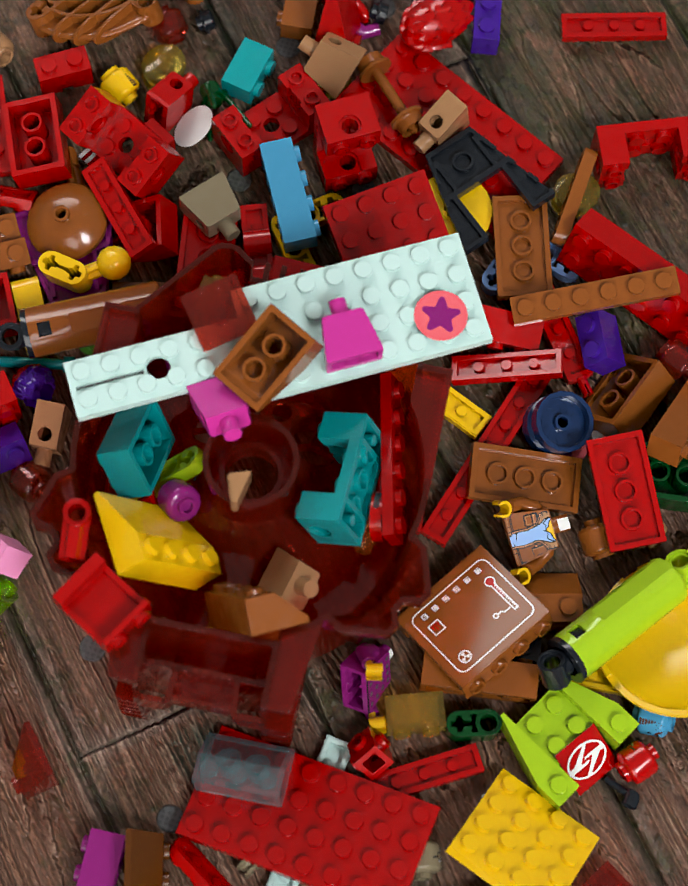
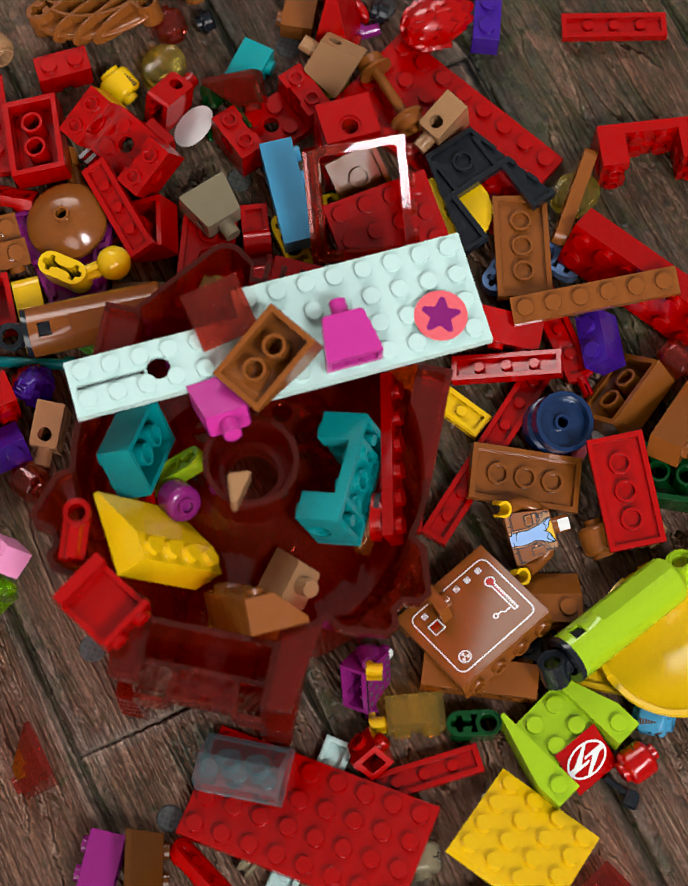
(240, 88): none -> clear red slope
(314, 195): none -> clear red windscreen
(356, 172): none -> dark orange plate
(440, 605): none -> dark orange plate

